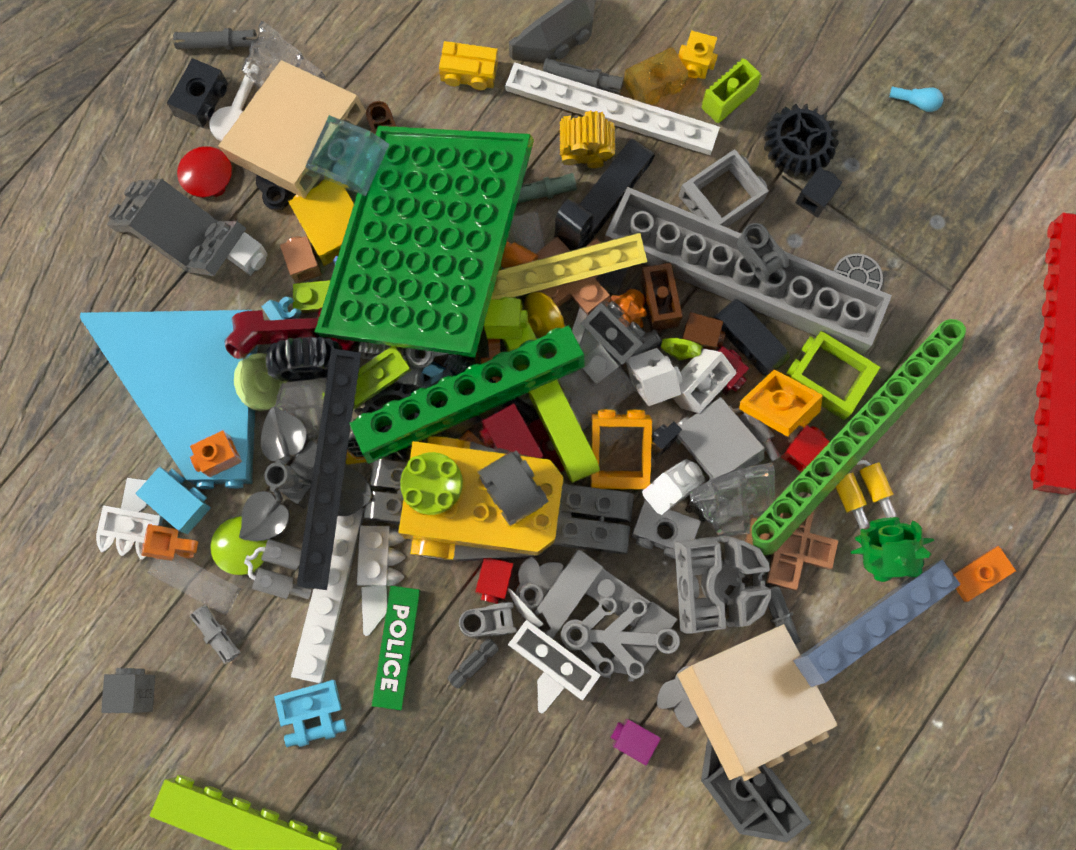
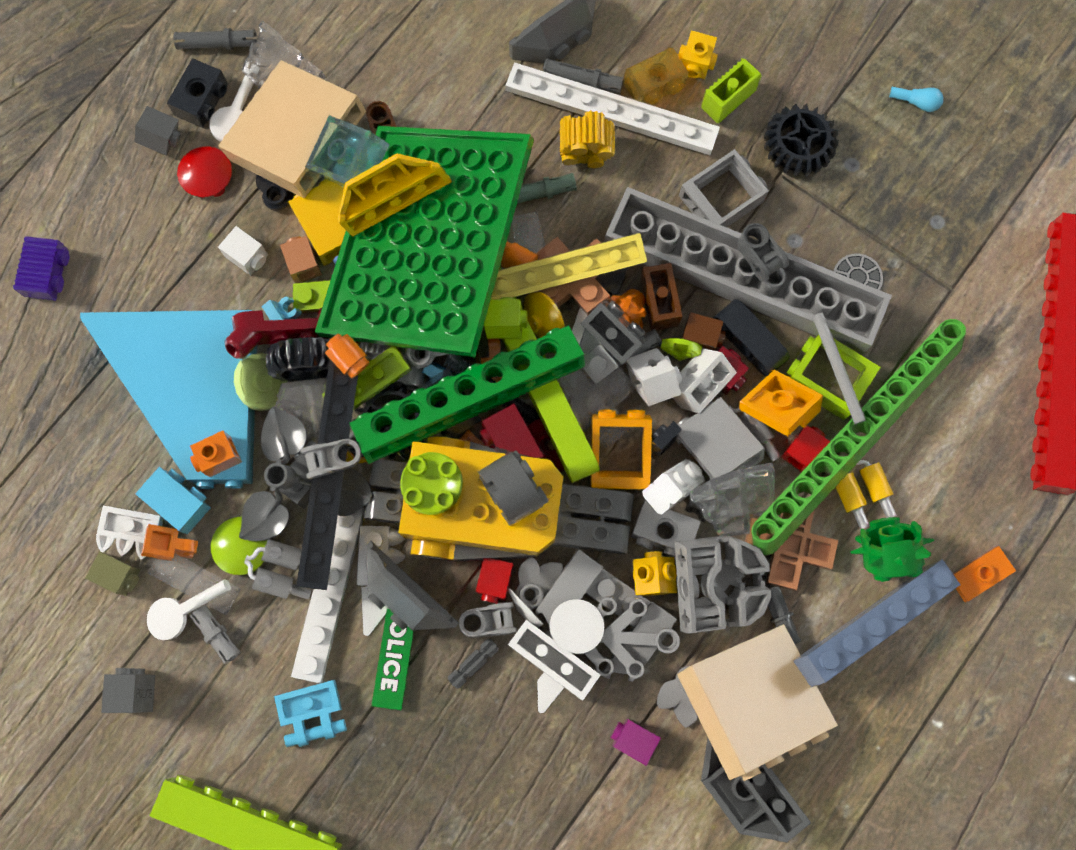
(41, 268): none -> dark purple brick
(113, 574): none -> olive brick
(130, 499): white sticker -> none
(157, 131): none -> dark grey brick
(168, 616): none -> white piece
(175, 226): dark grey bracket -> none
(328, 457): none -> light grey piece
(346, 355): none -> orange brick
(387, 190): none -> yellow wedge
(402, 595): none -> dark grey wedge
(468, 65): yellow brick -> none
(576, 626): none -> white sticker
(579, 223): black beam -> none
(654, 574): none -> yellow brick
(818, 192): black brick -> none
(838, 368): none -> light grey bar

